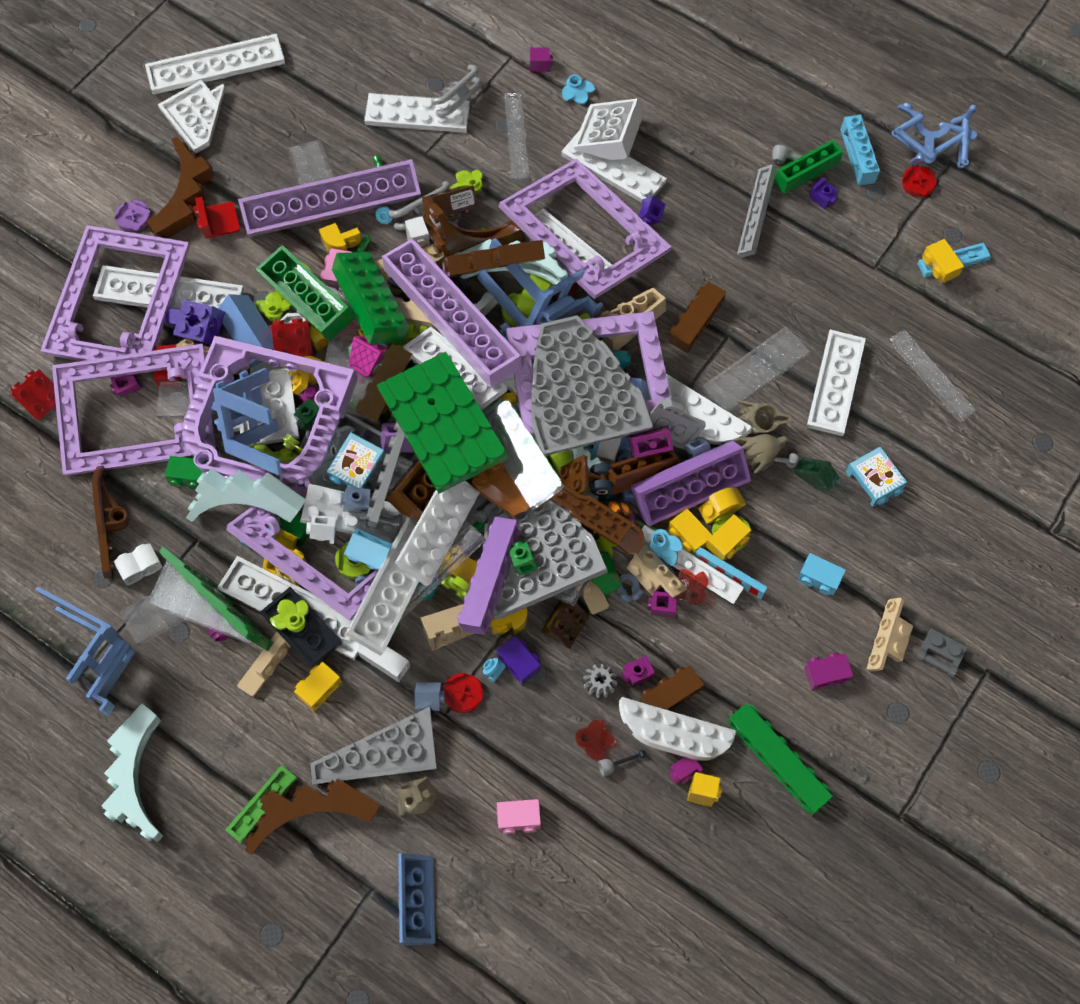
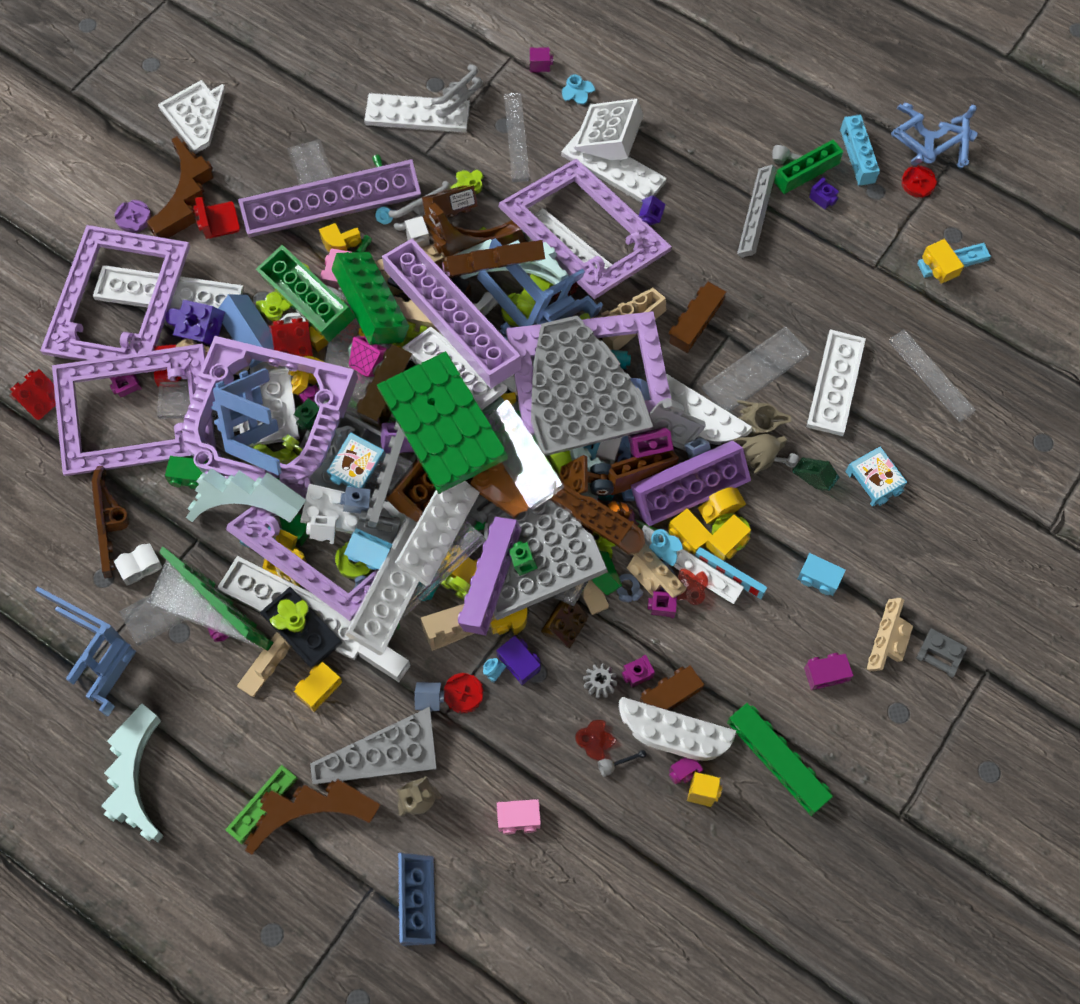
(214, 63): white plate -> none

